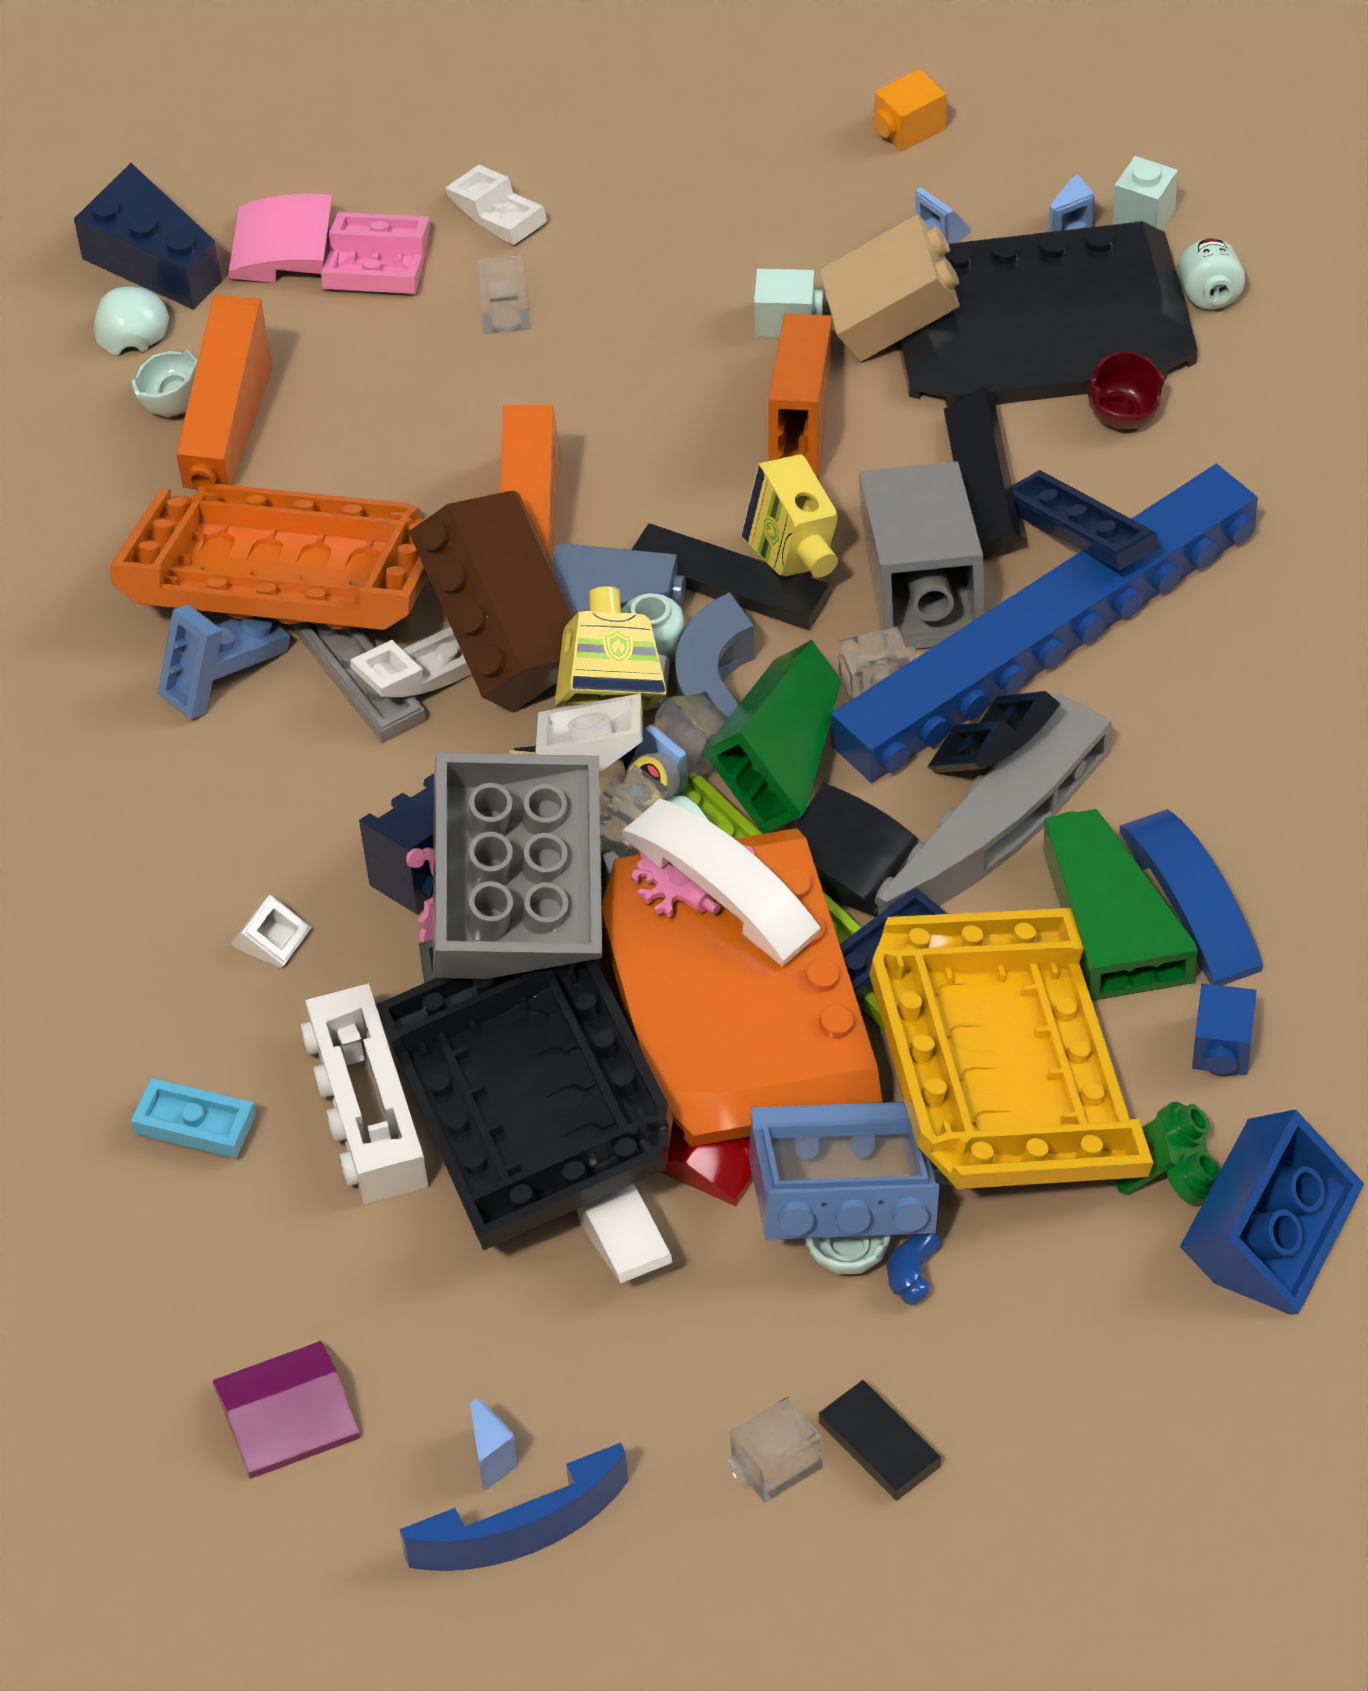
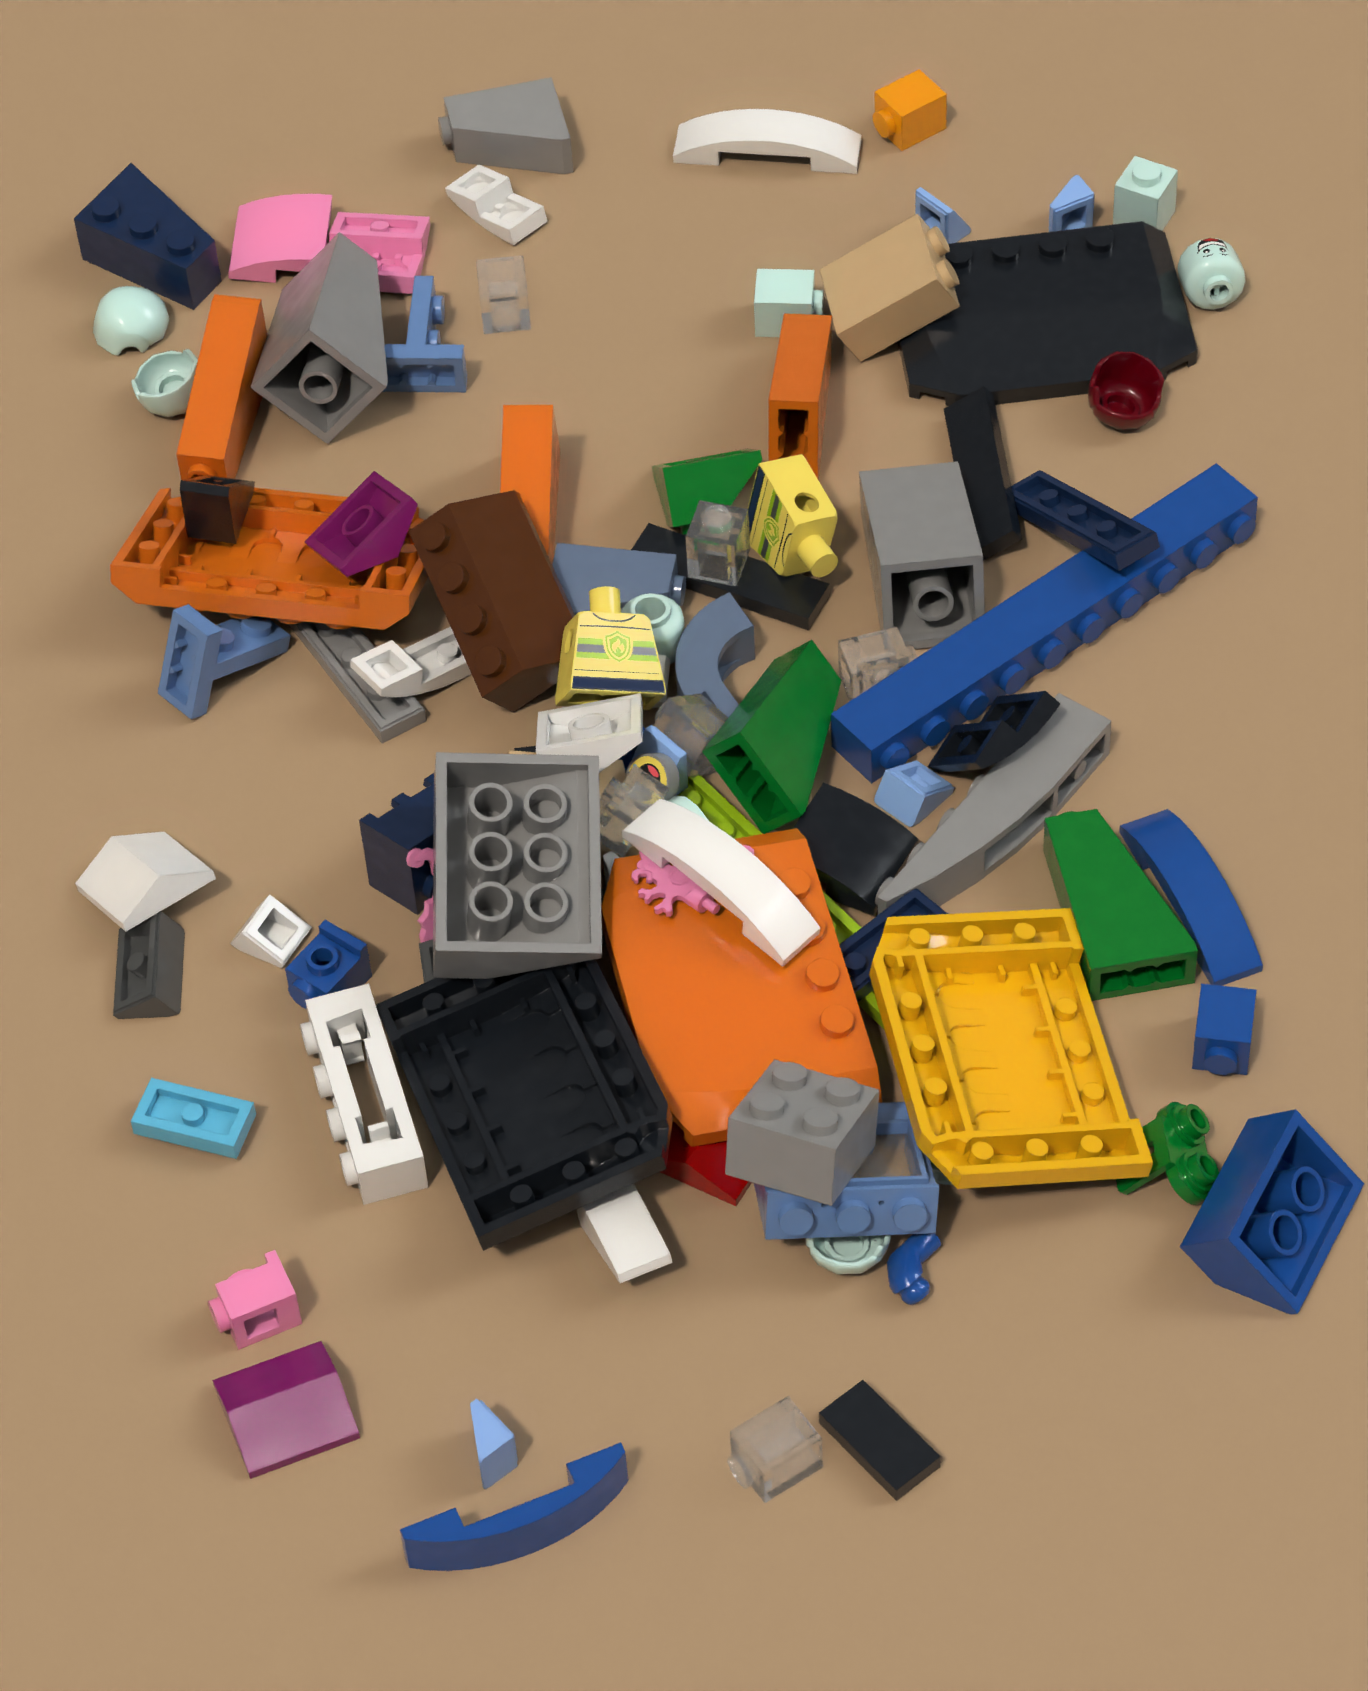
(141, 877): none -> white slope
(149, 969): none -> dark grey slope
(215, 506): none -> black slope
(256, 1303): none -> bright pink brick
(326, 341): none -> light grey slope
(328, 965): none -> blue brick
(365, 527): none -> magenta slope
(423, 361): none -> medium blue bracket
(509, 128): none -> light grey slope
(705, 478): none -> green slope
(718, 543): none -> clear brick
(768, 133): none -> white slope
(802, 1132): none -> light grey brick
(911, 792): none -> light blue slope

